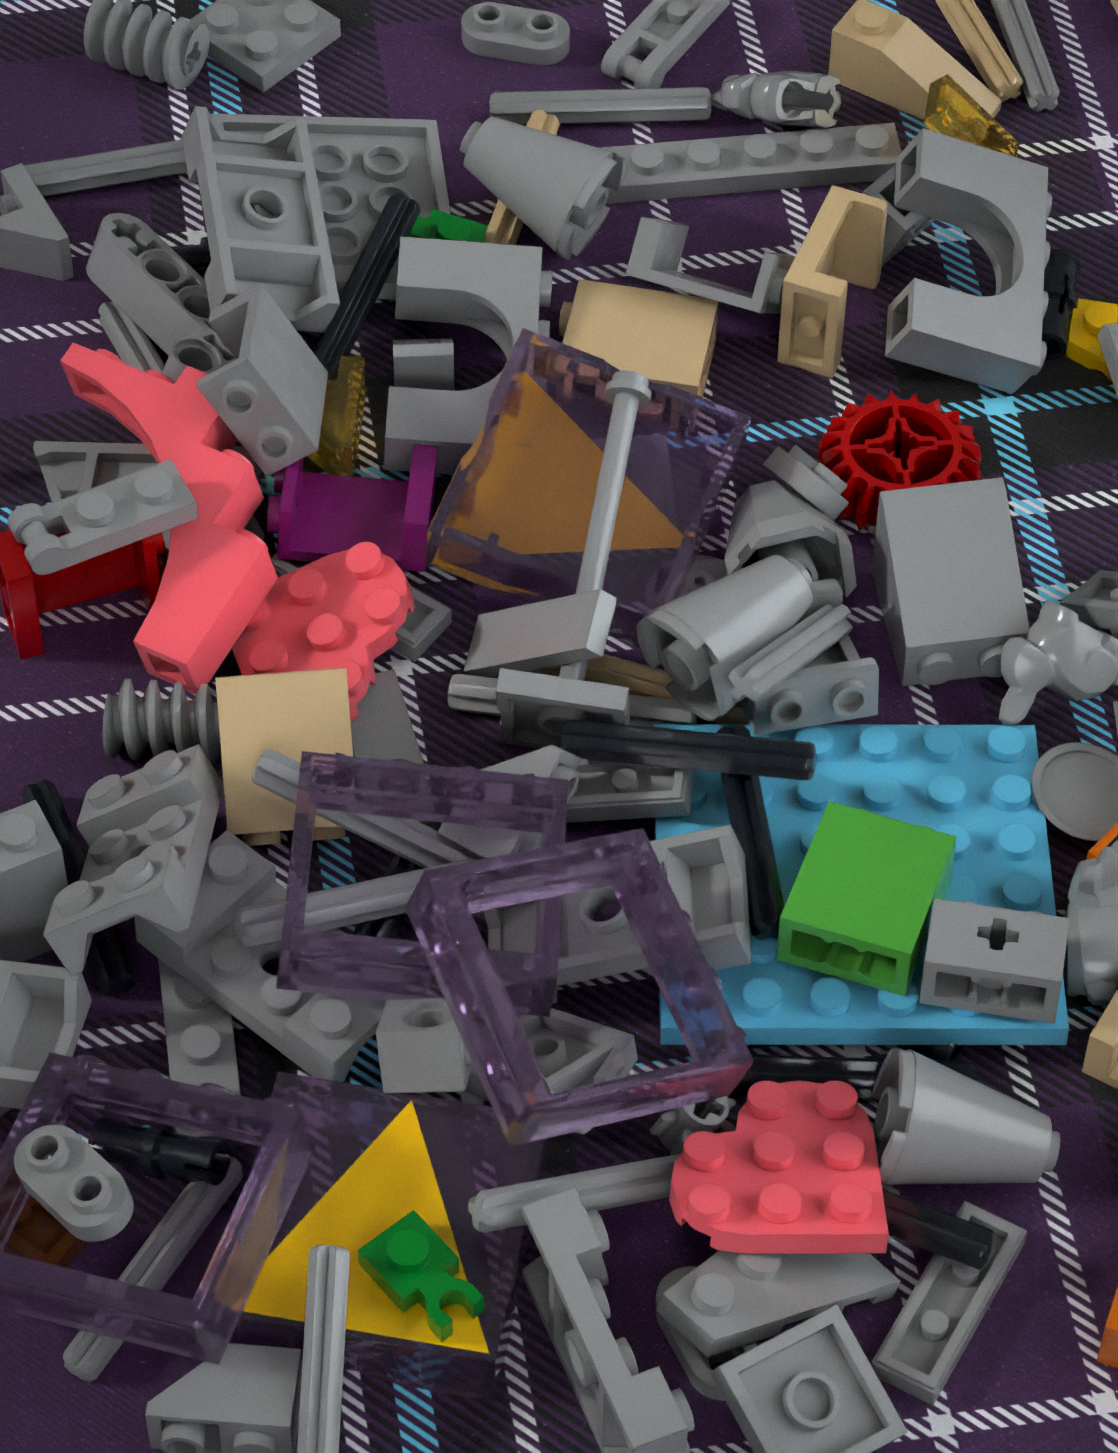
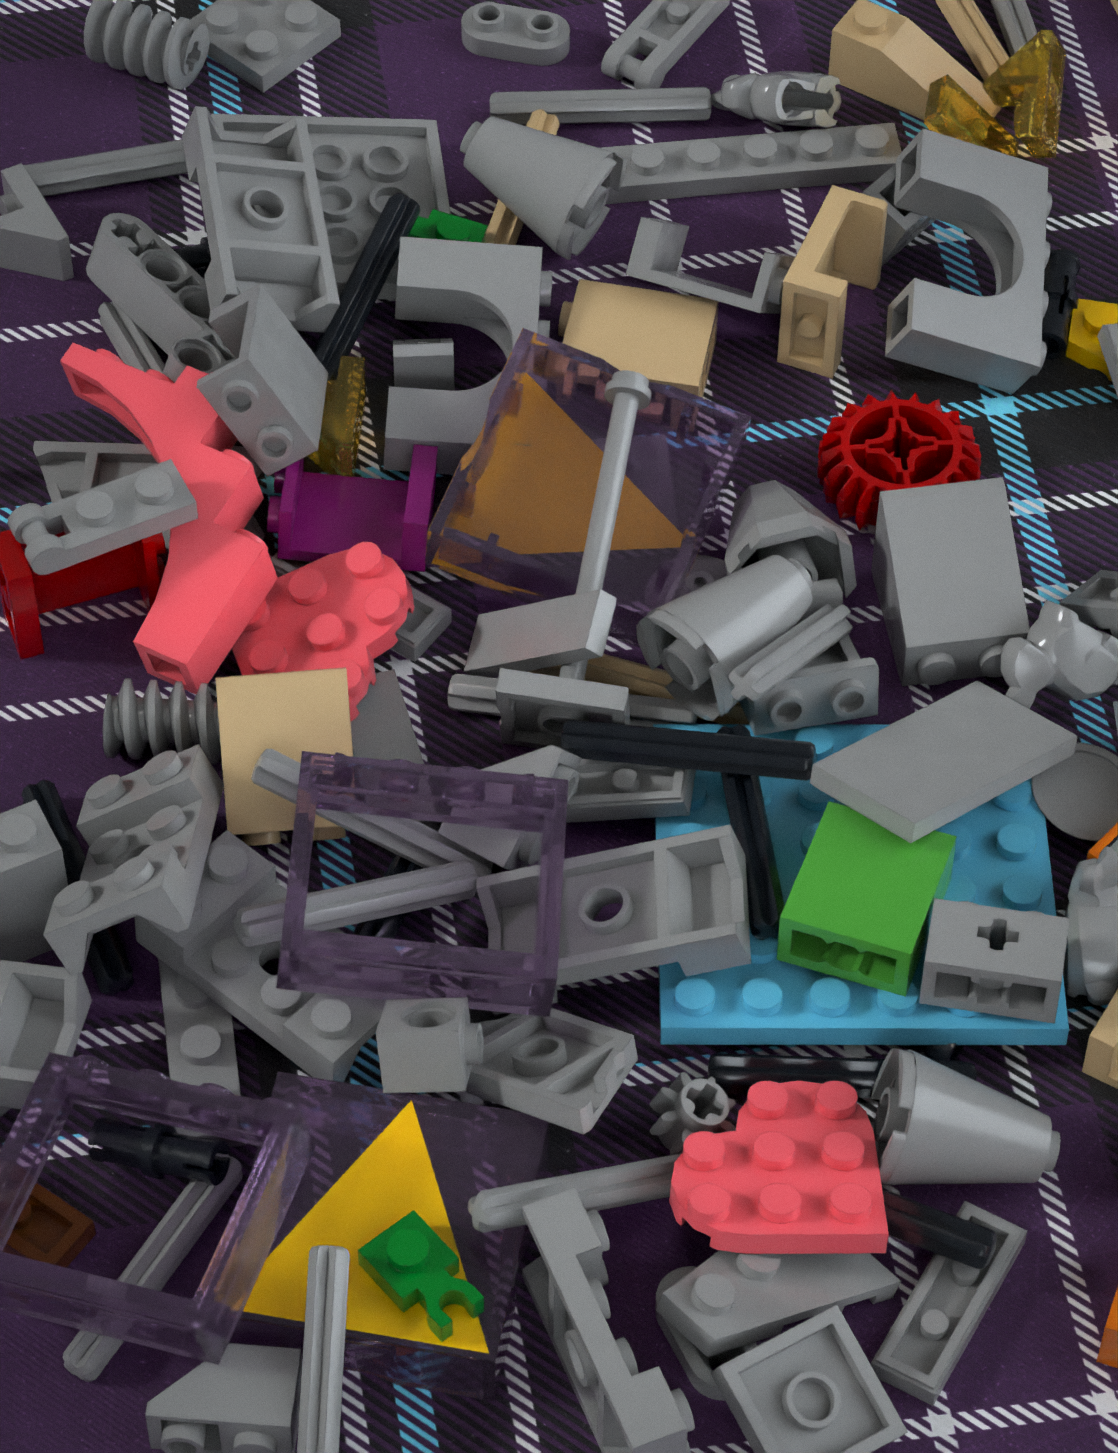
(68, 1179): light grey plate -> none
(488, 1023): clear purple window -> none
(808, 479): light grey plate -> none
(943, 761): none -> light grey tile
(1034, 85): none -> clear yellow slope

